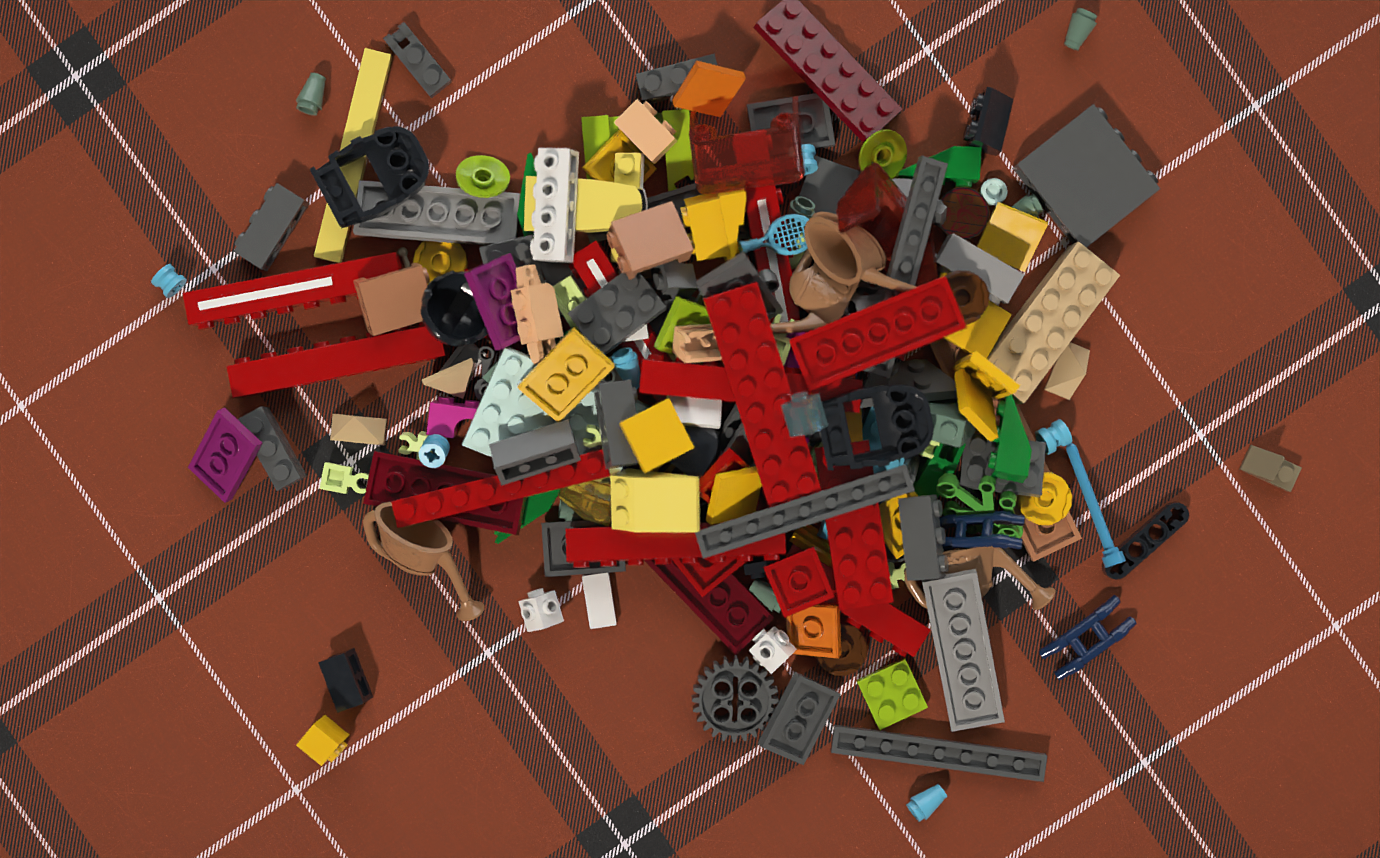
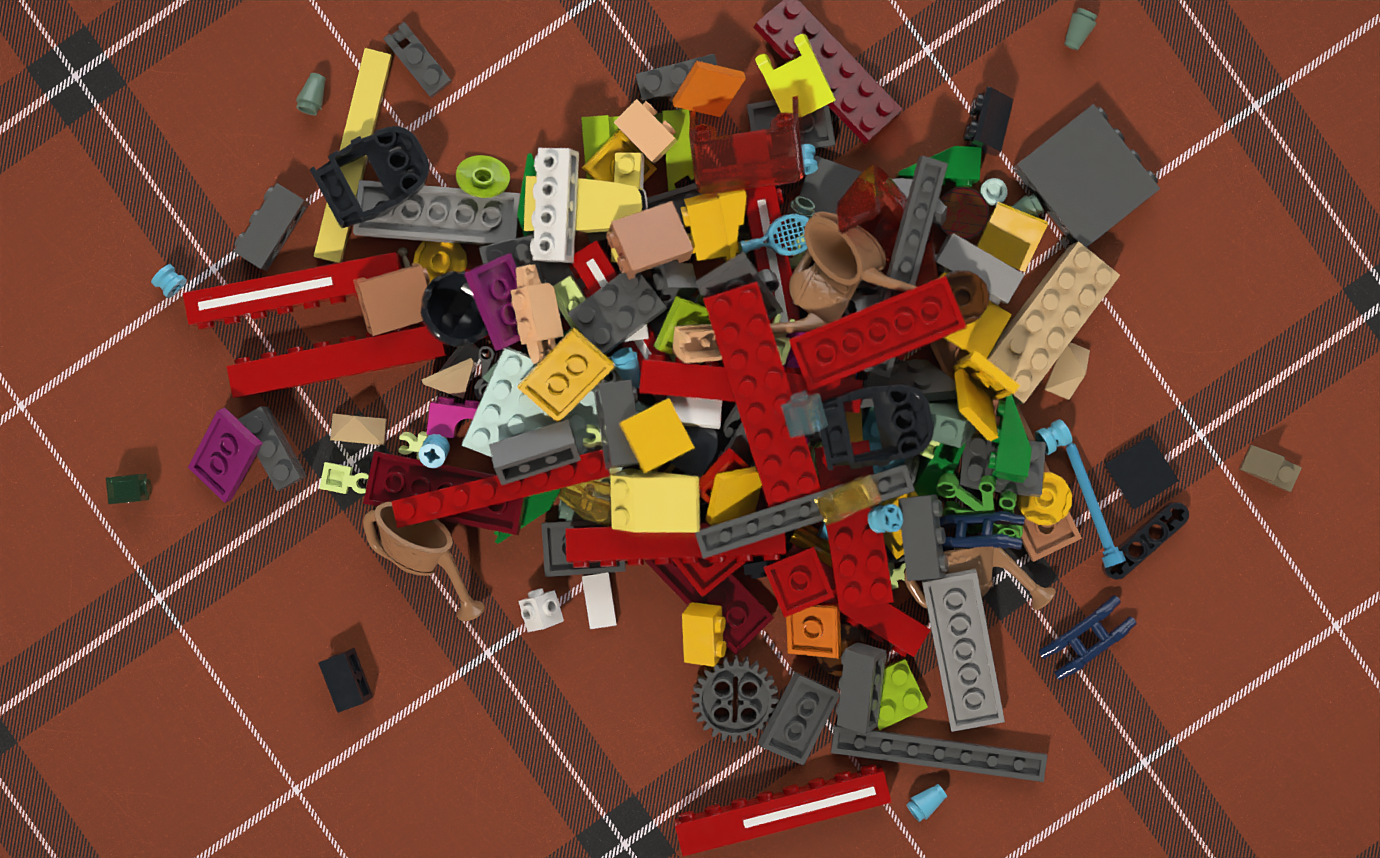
(128, 488): none -> clear green brick
(324, 741): yellow brick -> none
(703, 634): none -> yellow brick
(763, 591): sand green cone -> none
(772, 648): white brick -> none
(782, 810): none -> red brick
(797, 78): none -> neon yellow flag
(848, 499): none -> clear yellow brick
(861, 687): none -> dark grey brick
(885, 518): none -> medium azure wheel
(891, 148): lime dish -> none
(1140, 472): none -> black tile

